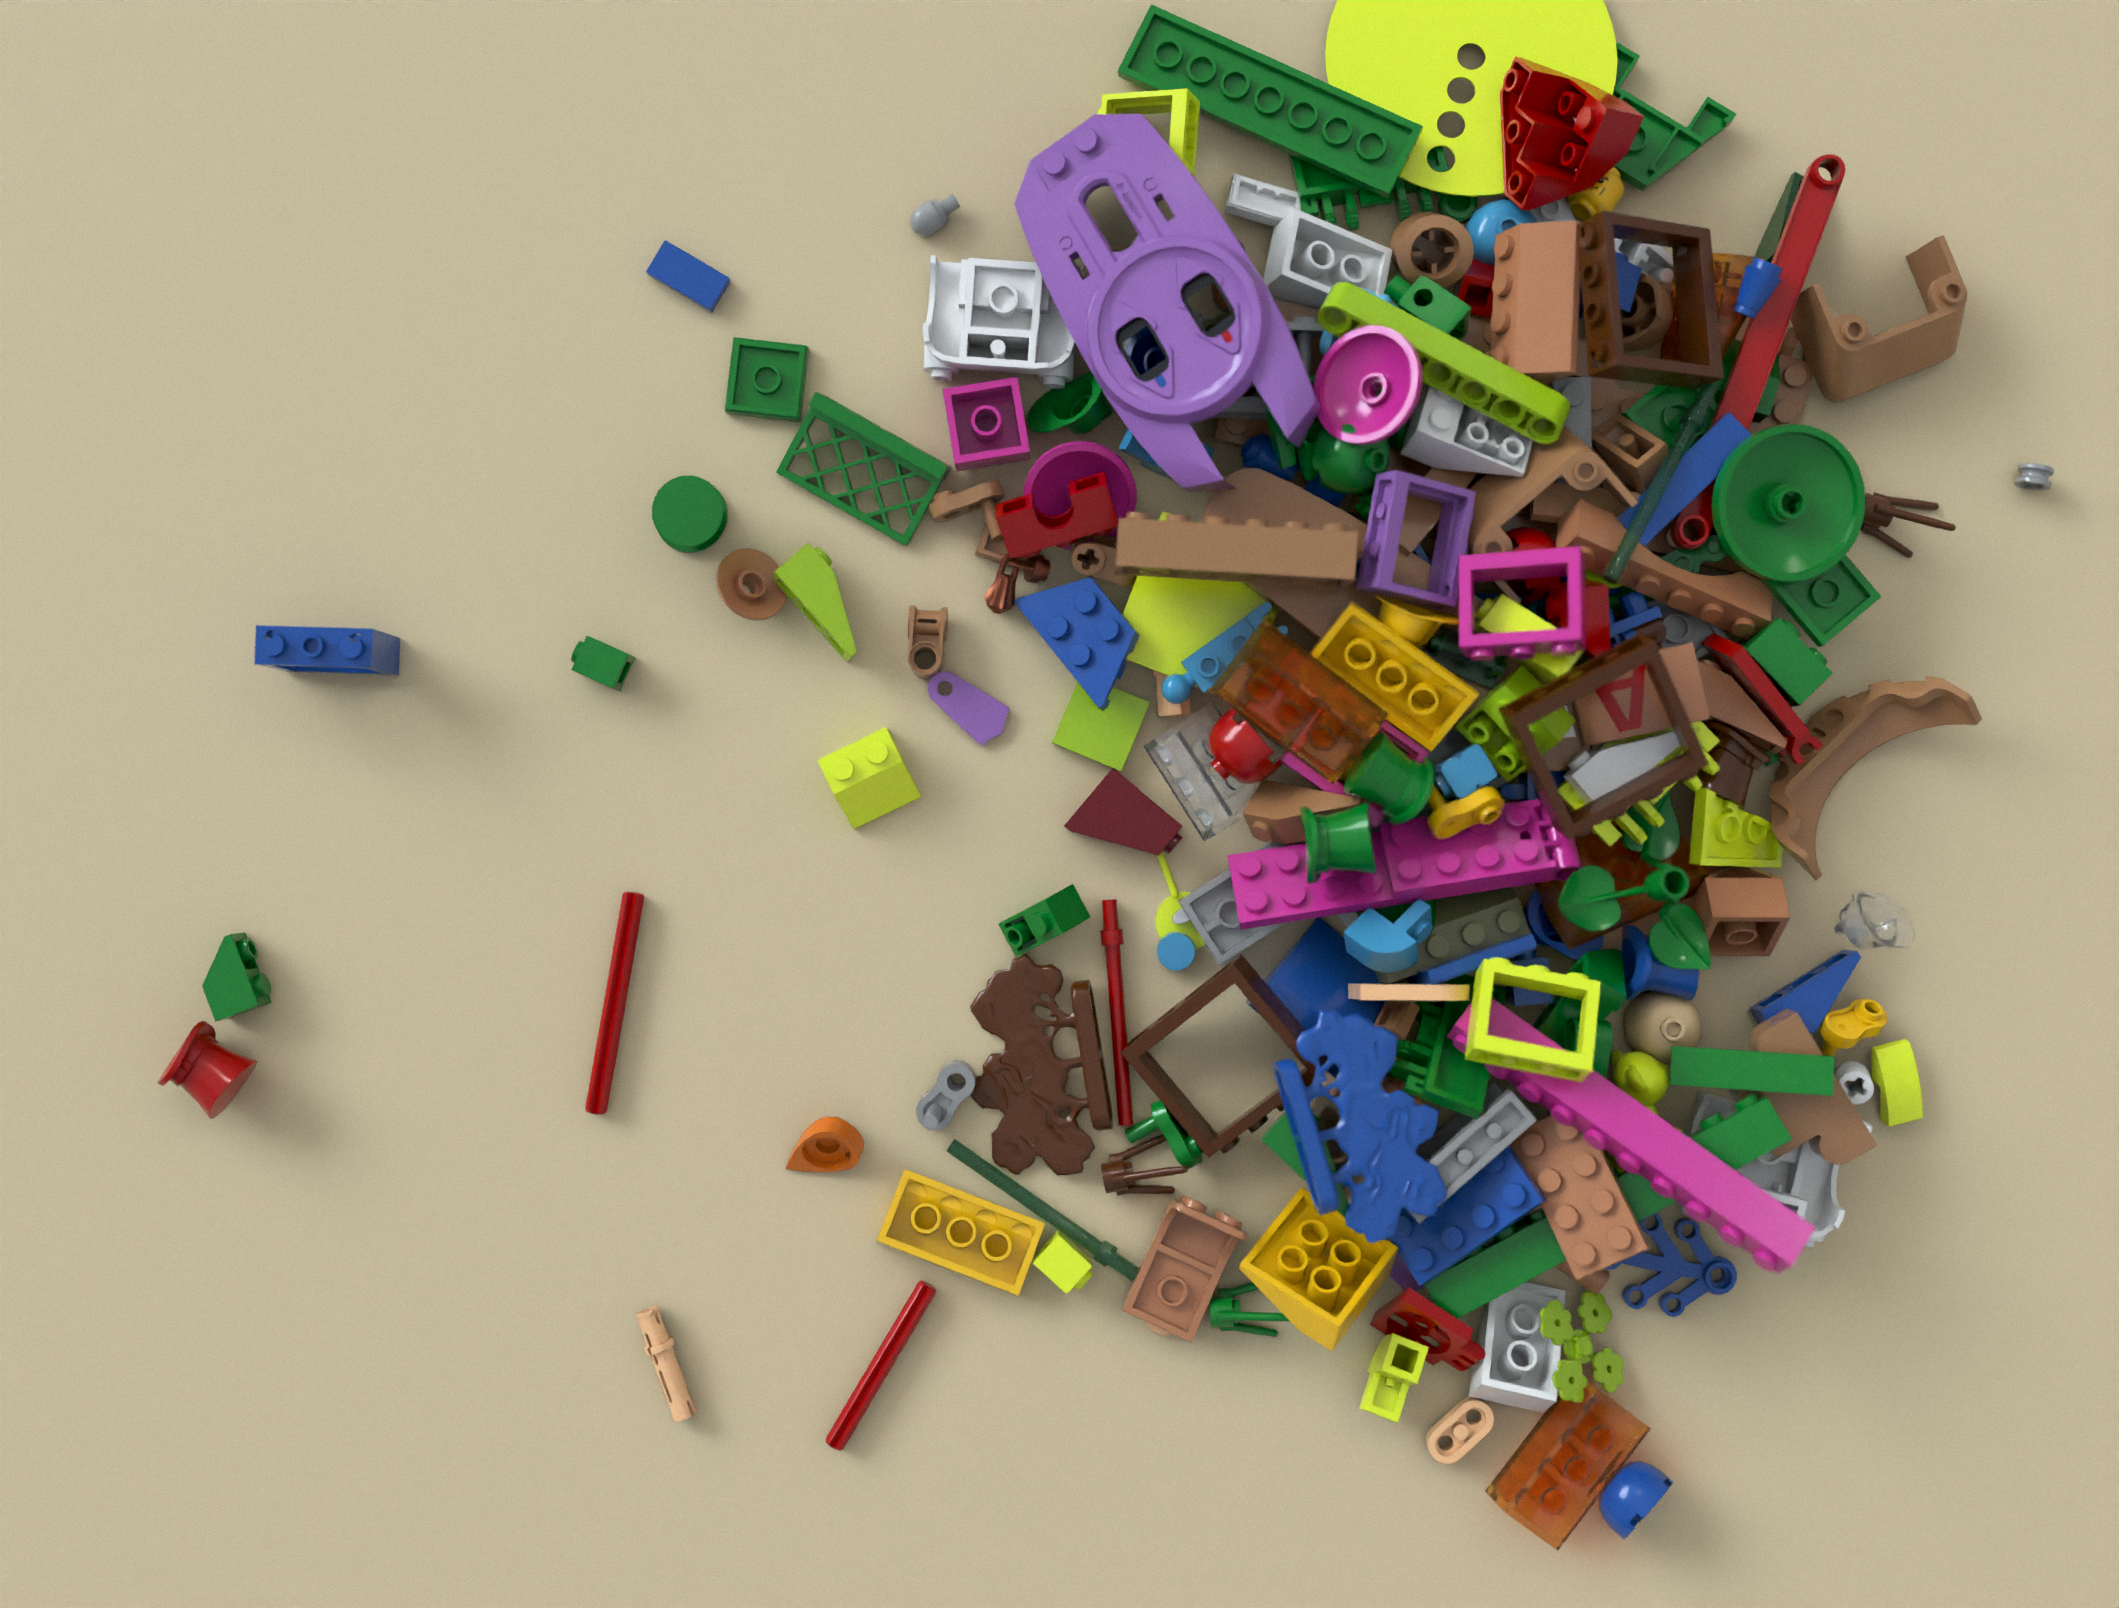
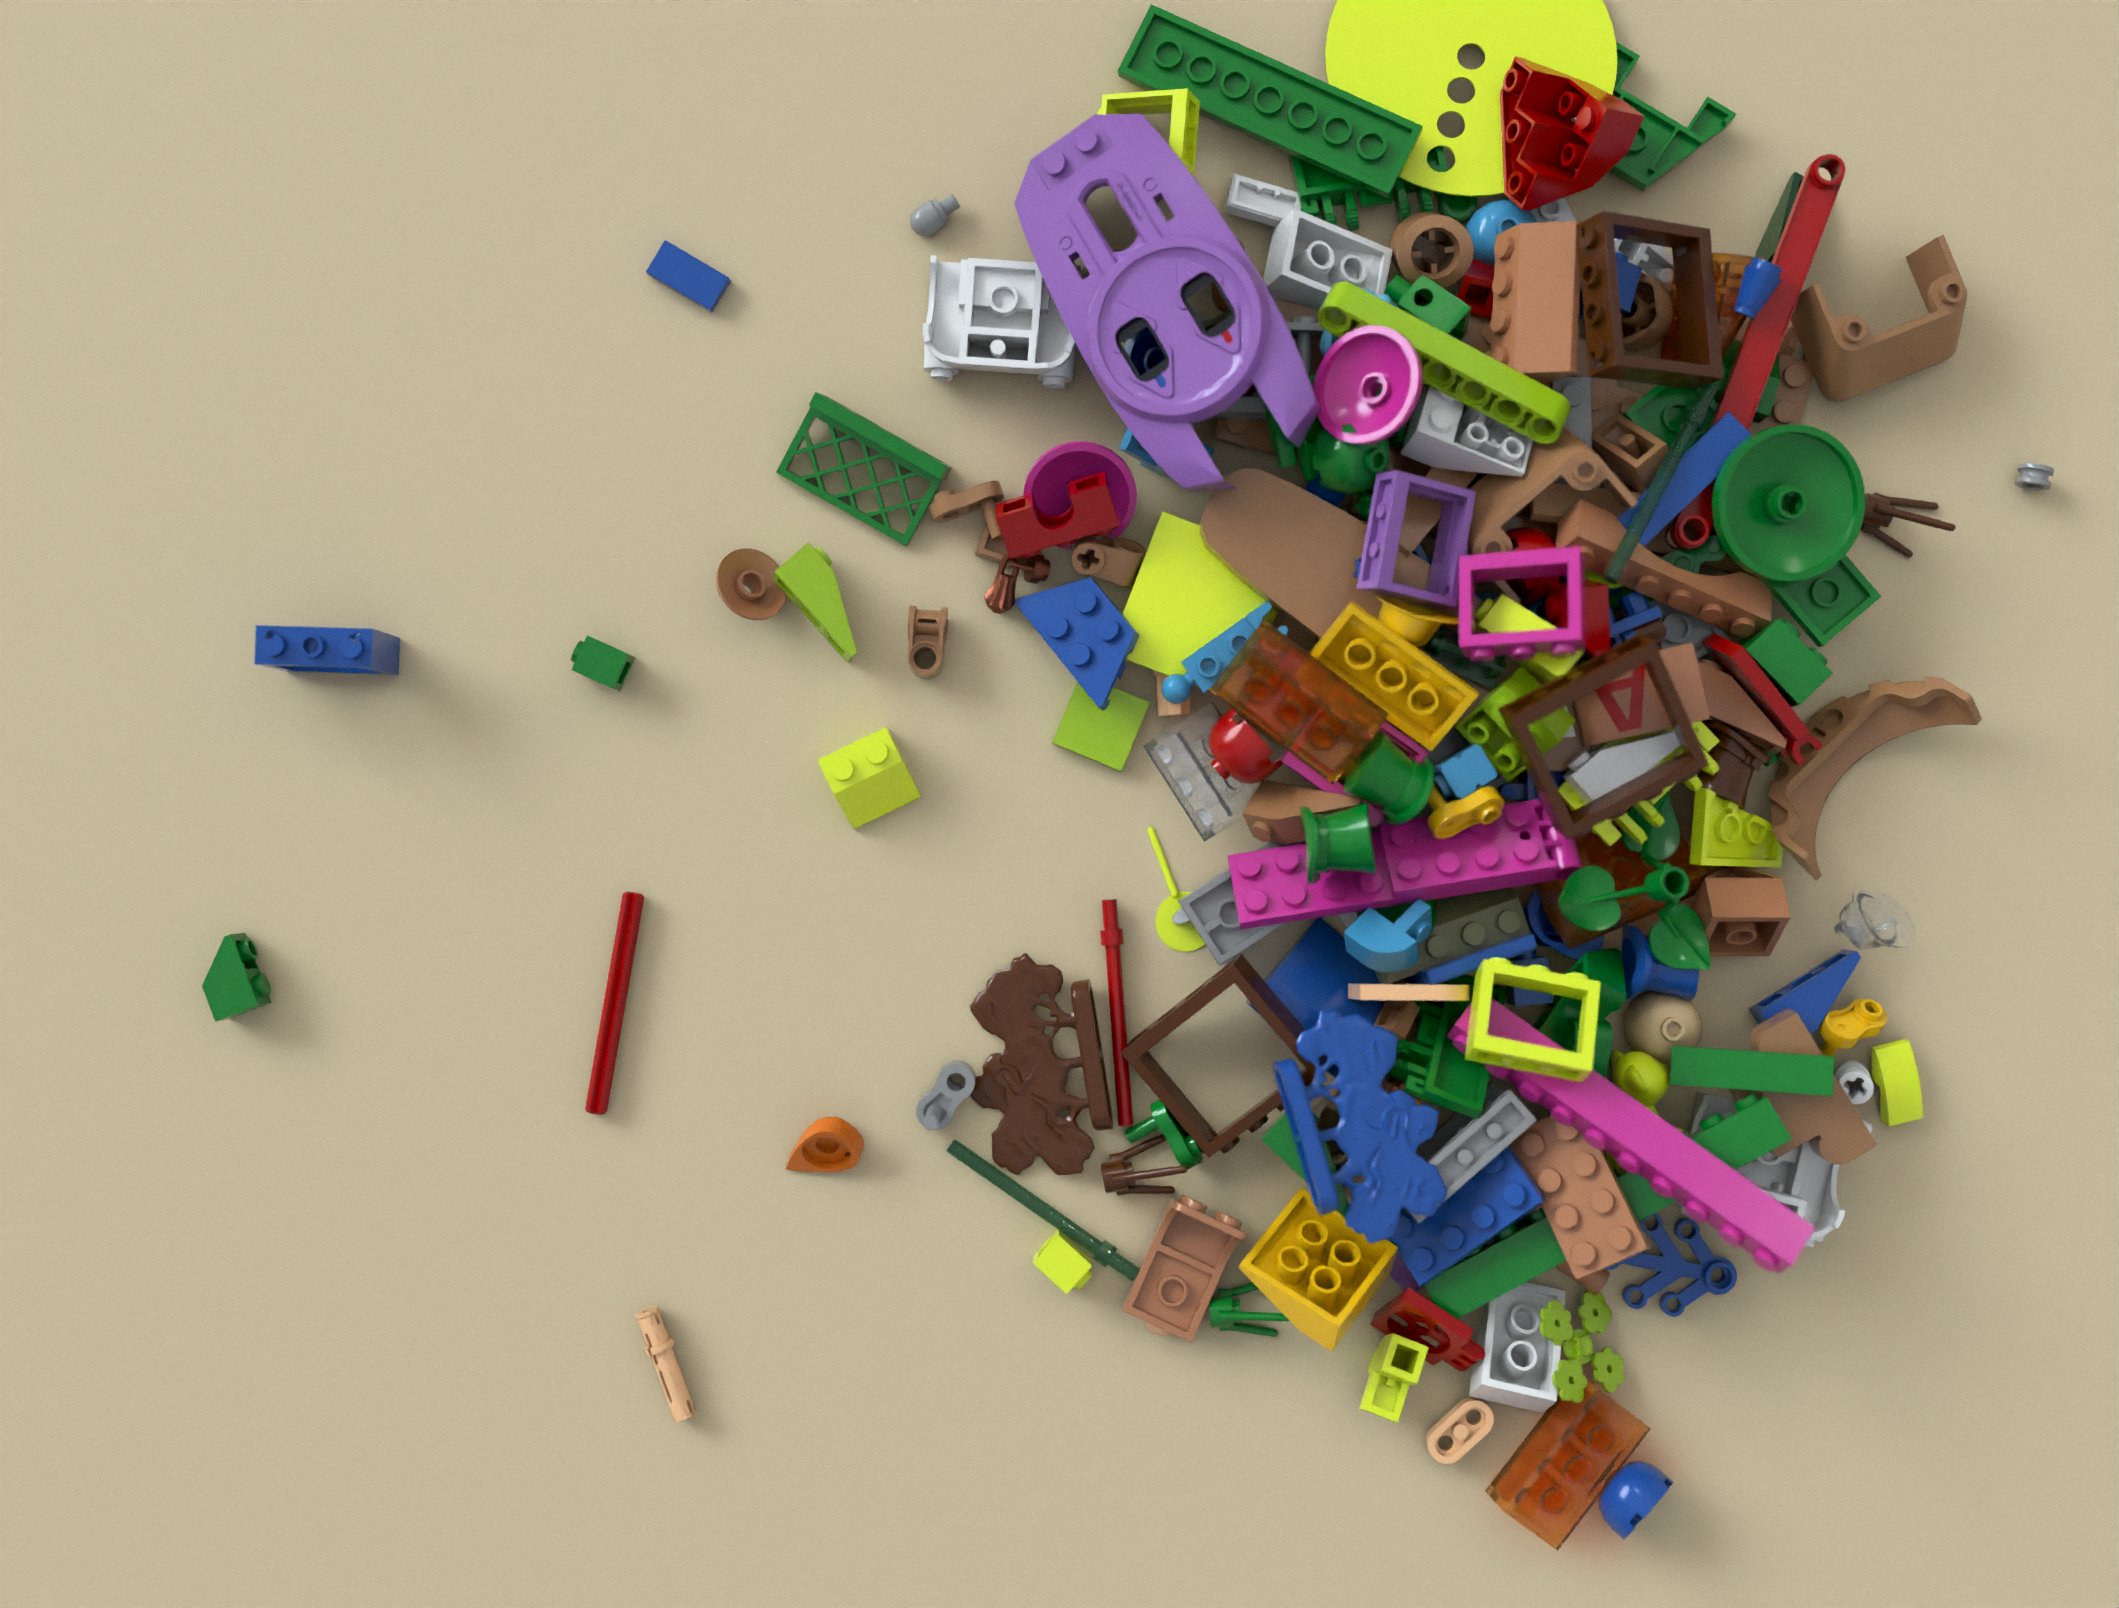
(208, 1070): red hat -> none
(689, 514): green hat -> none
(766, 379): green tile -> none
(880, 1365): red axle -> none
(960, 1232): yellow slope -> none
(969, 707): medium lavender piece -> none
(986, 424): dark pink brick -> none
(1044, 920): green slope -> none
(1075, 407): green piece -> none
(1125, 817): dark red slope -> none
(1175, 951): dark azure tile -> none
(1235, 551): medium nougat brick -> none
(1259, 454): blue brick -> none
(1600, 197): yellow head -> none

